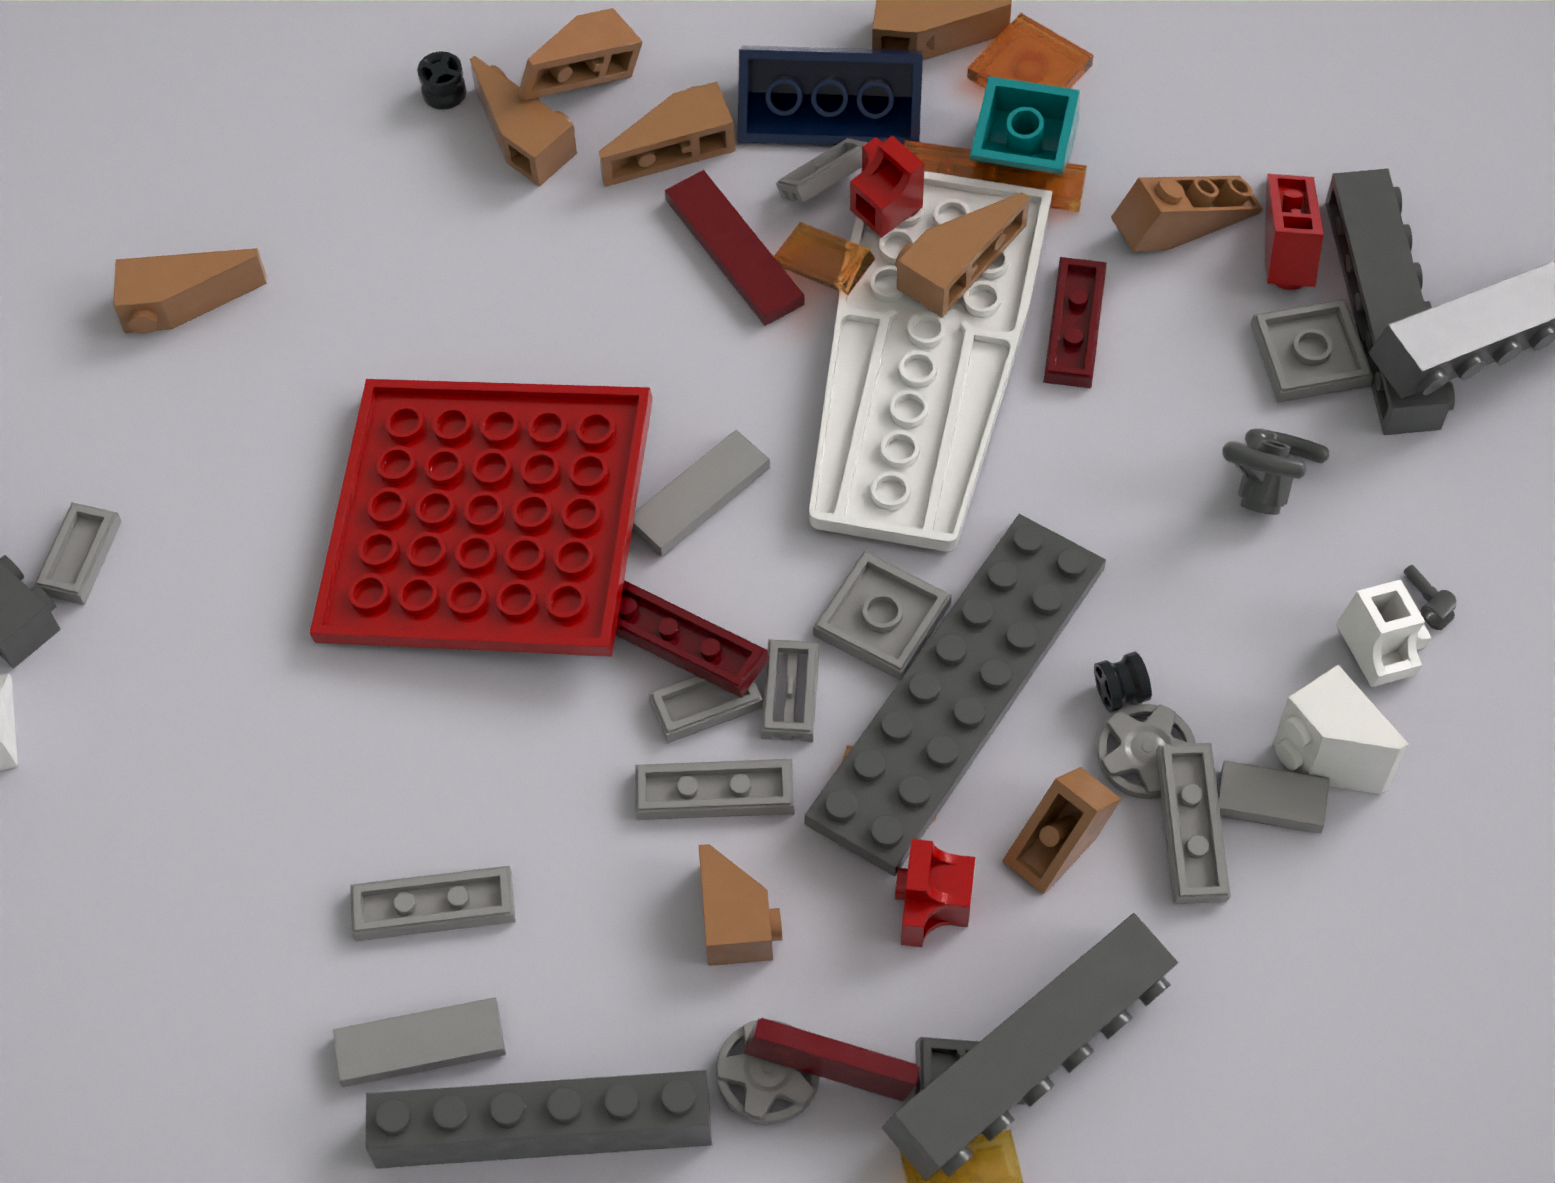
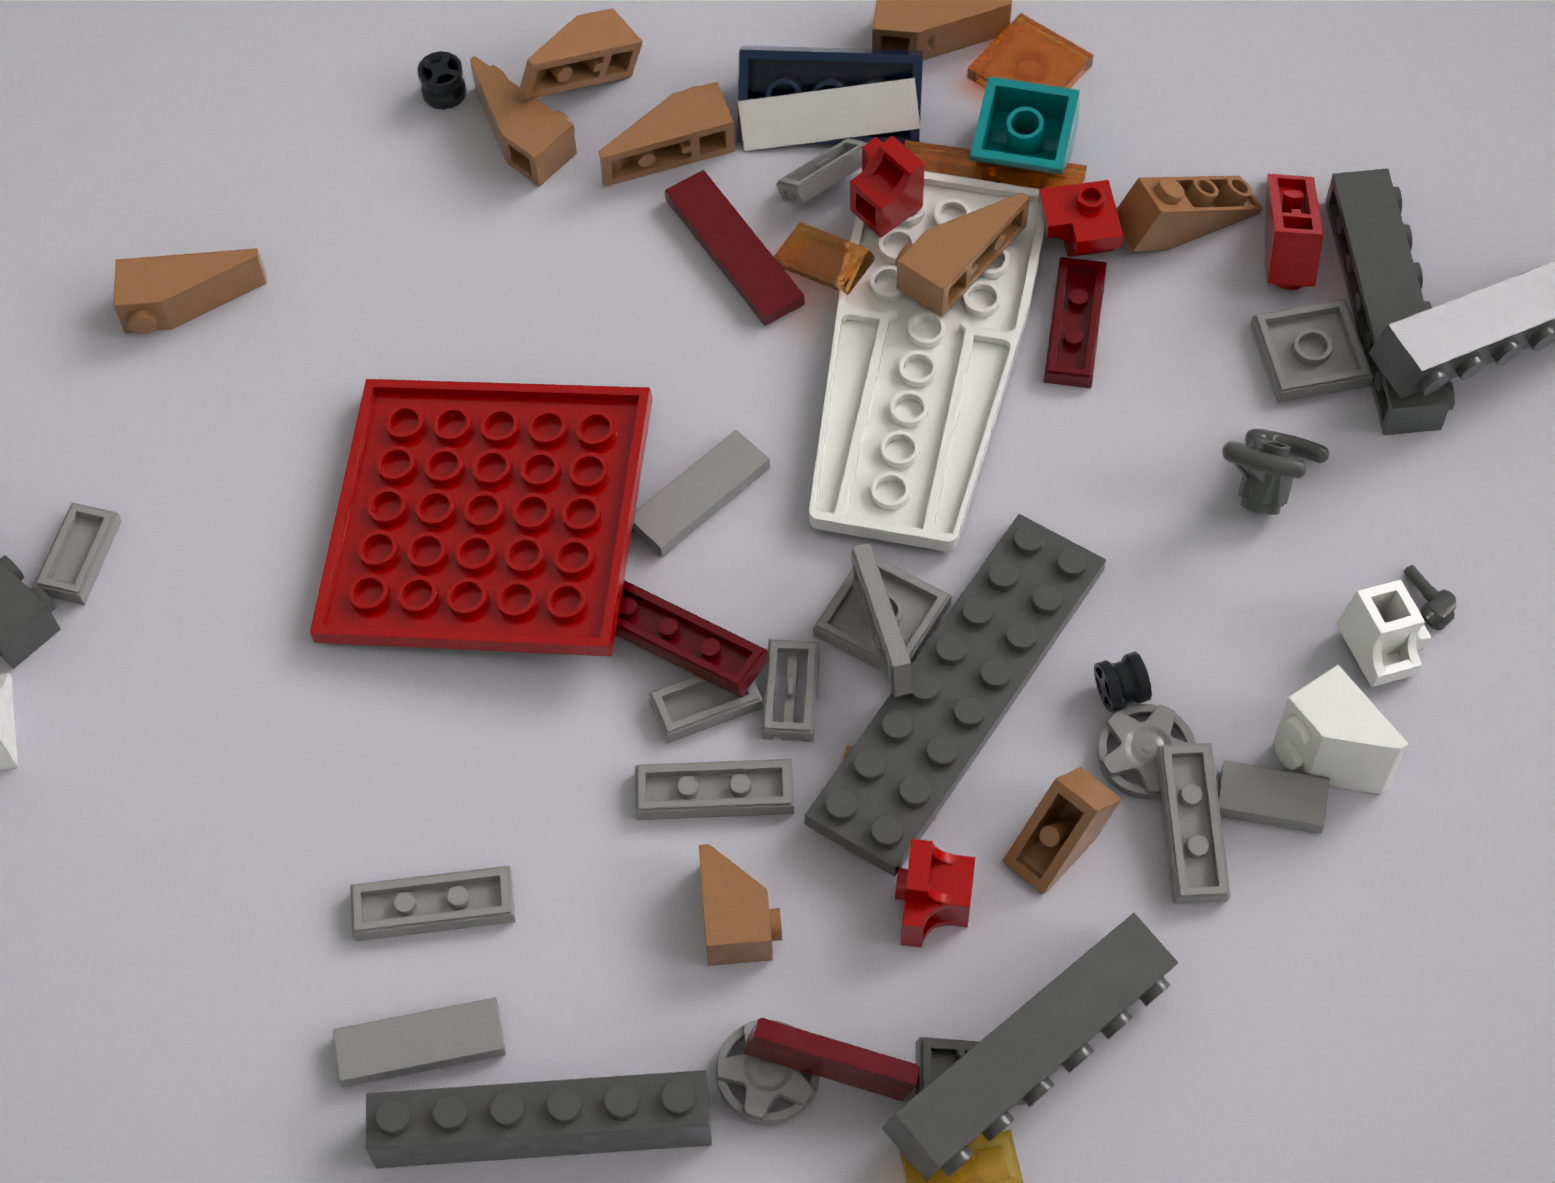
(829, 114): none -> white sticker
(881, 620): none -> light grey tile
(1082, 217): none -> red brick

